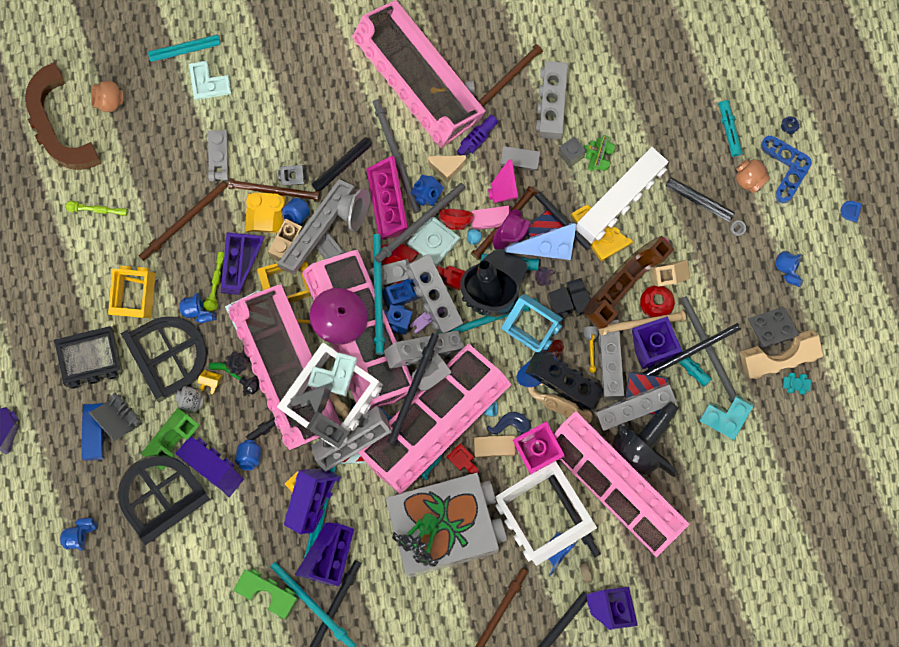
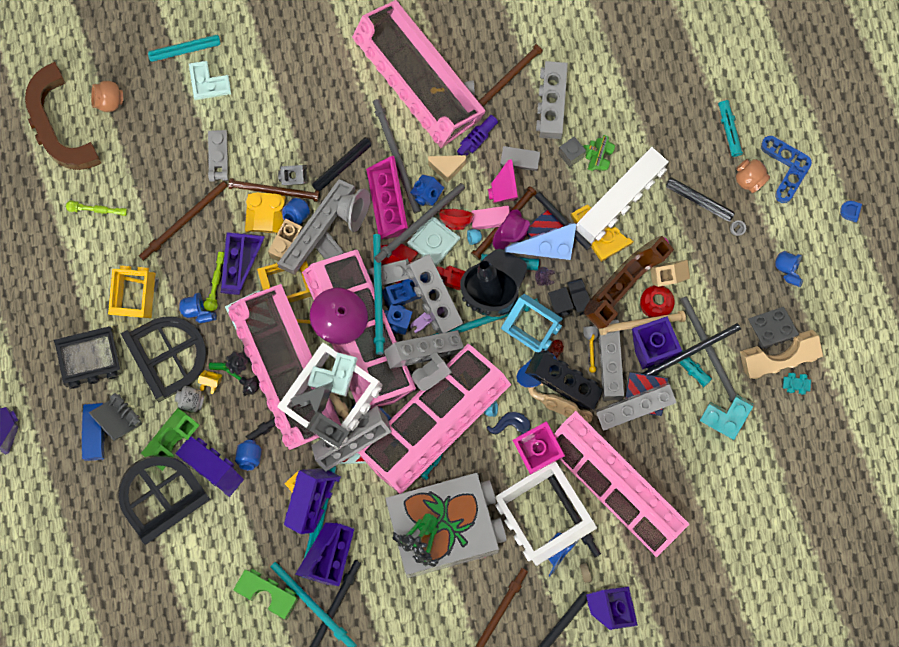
(76, 536): blue piece -> none
(428, 353): black bar -> none
(461, 459): red plate -> none
(494, 446): tan slope -> none
(639, 448): black piece -> none
(790, 120): dark blue plate -> none

